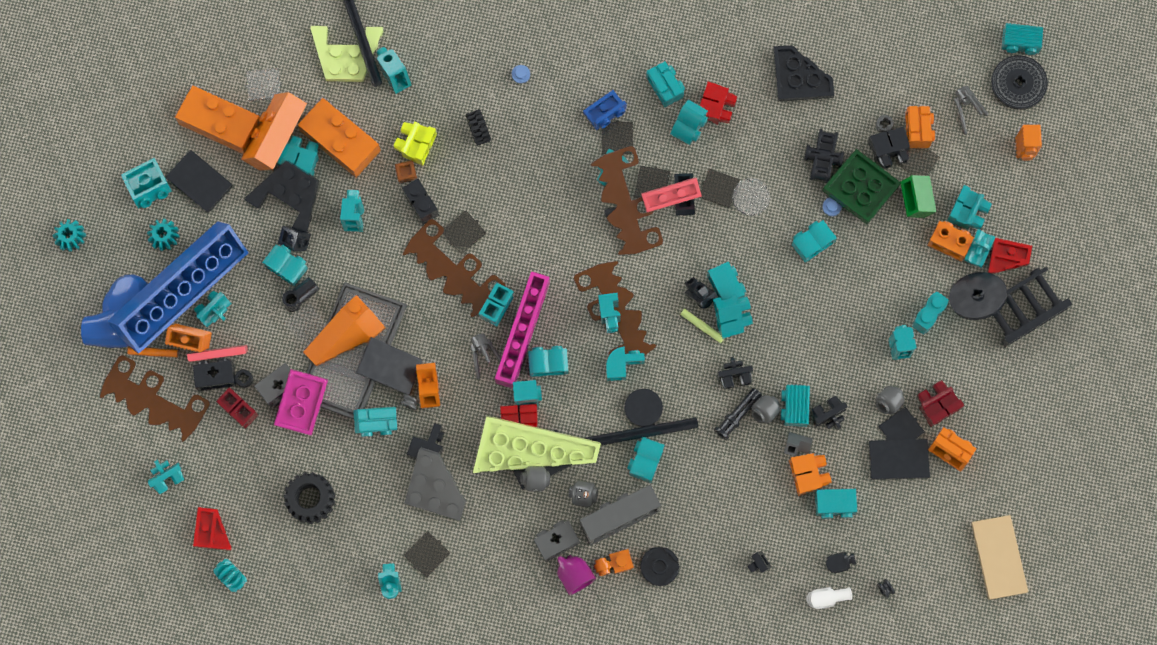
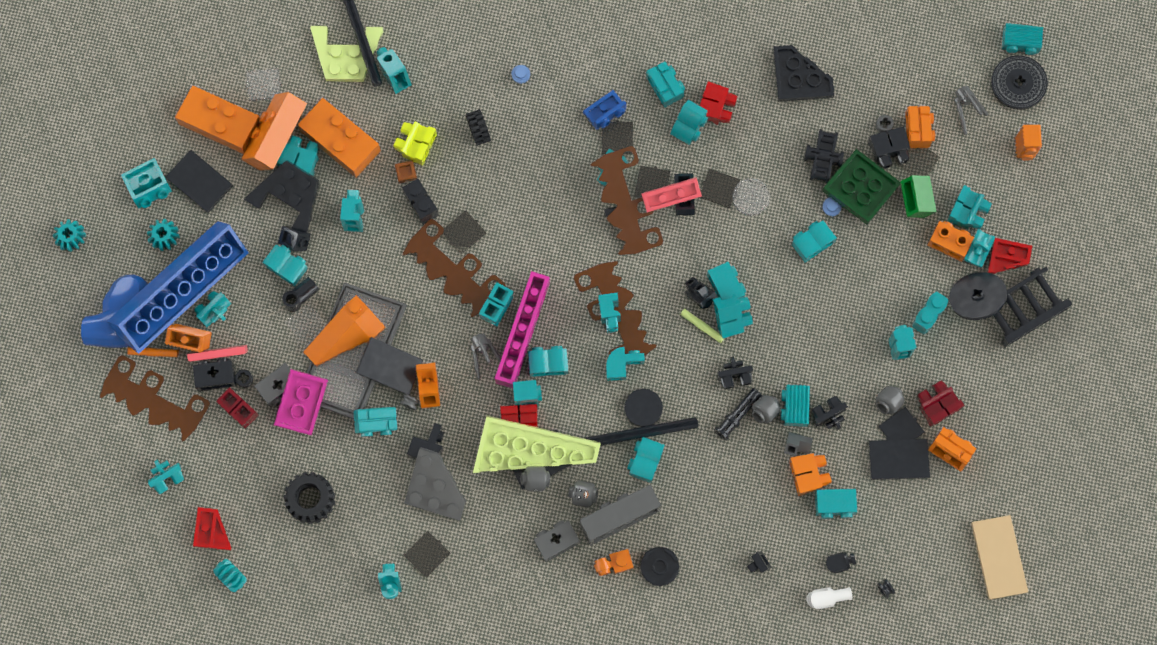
(574, 574): magenta piece -> none

